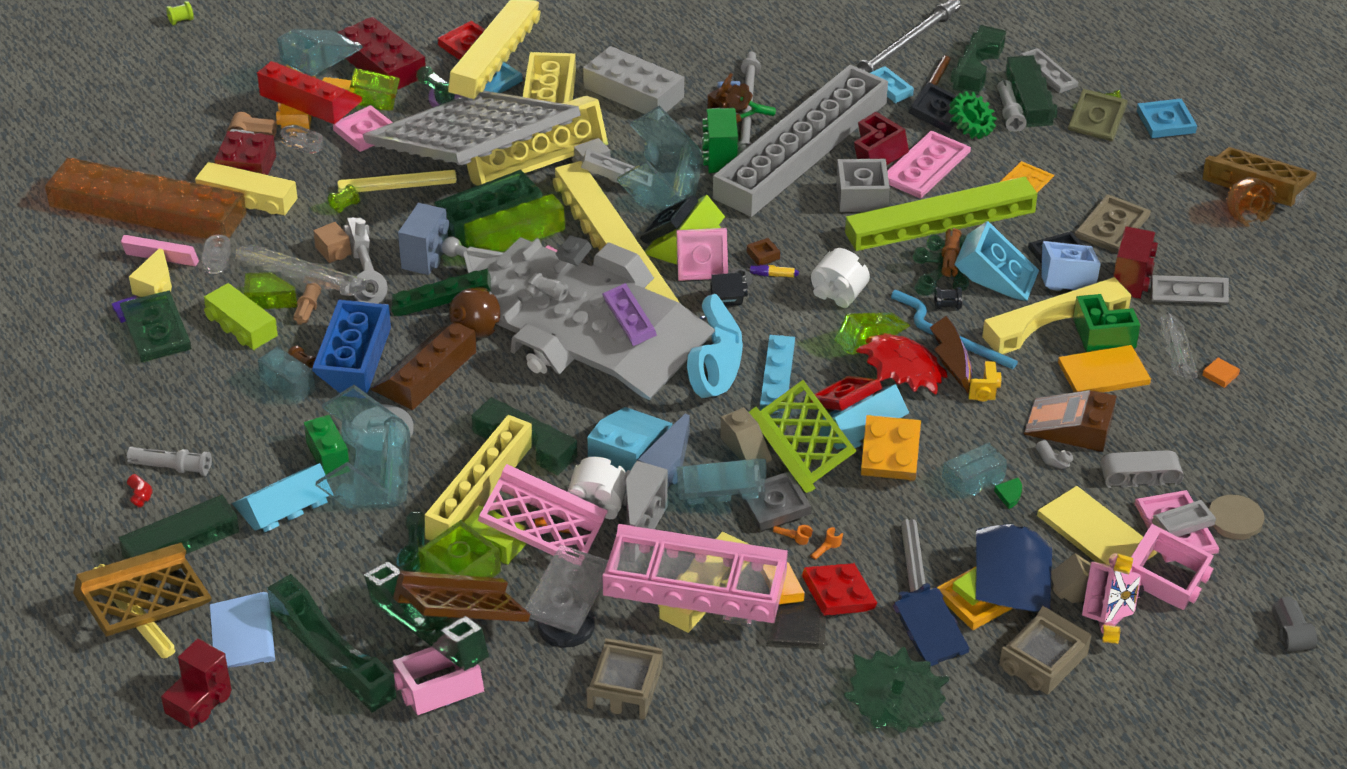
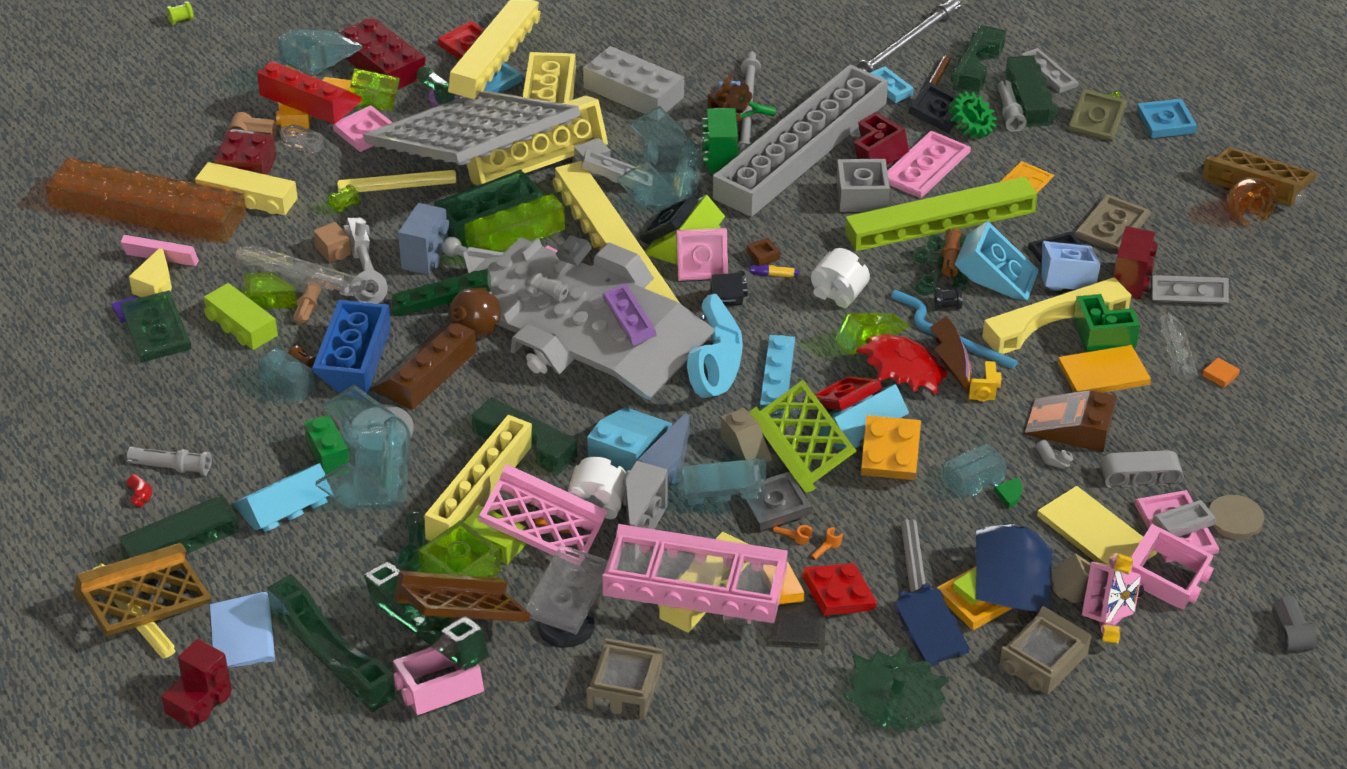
(216, 254): clear plate -> none

